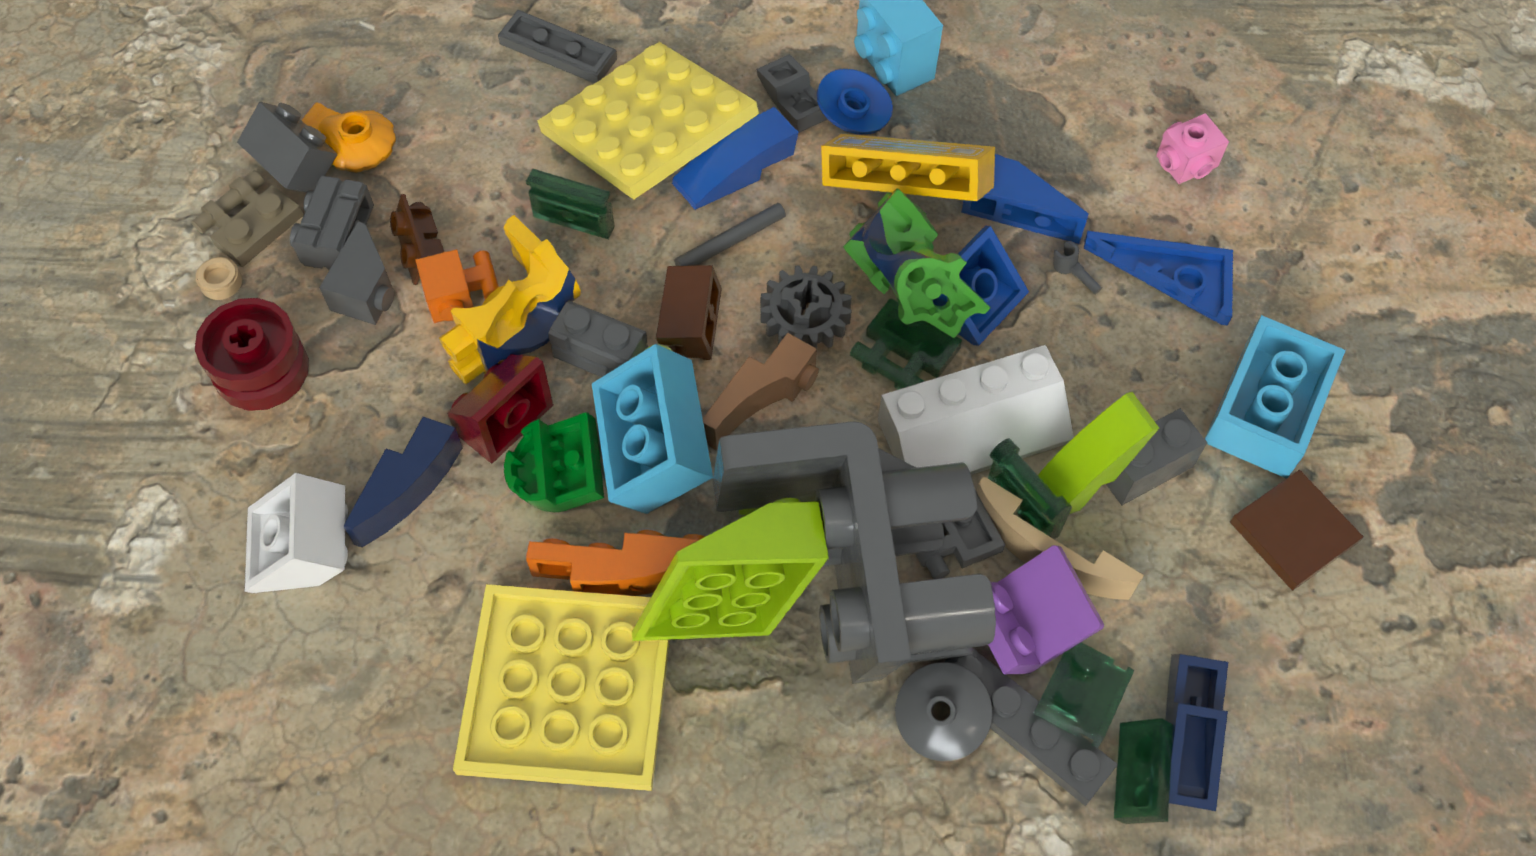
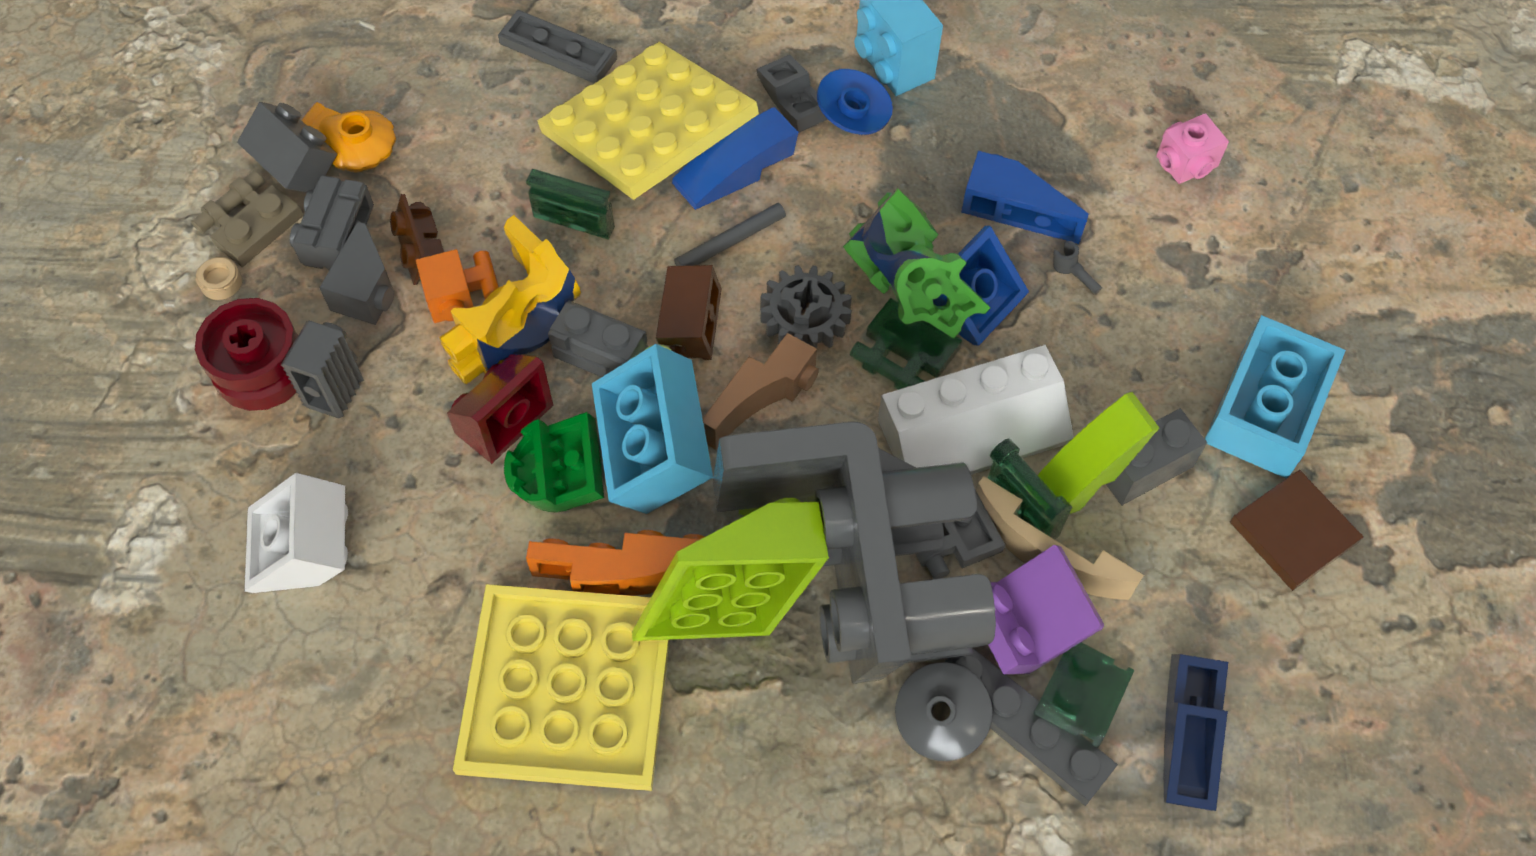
(323, 368): none -> dark grey brick
(403, 481): dark blue slope -> none
(909, 165): yellow brick -> none
(1143, 771): clear green plate -> none
(1187, 272): blue wing -> none

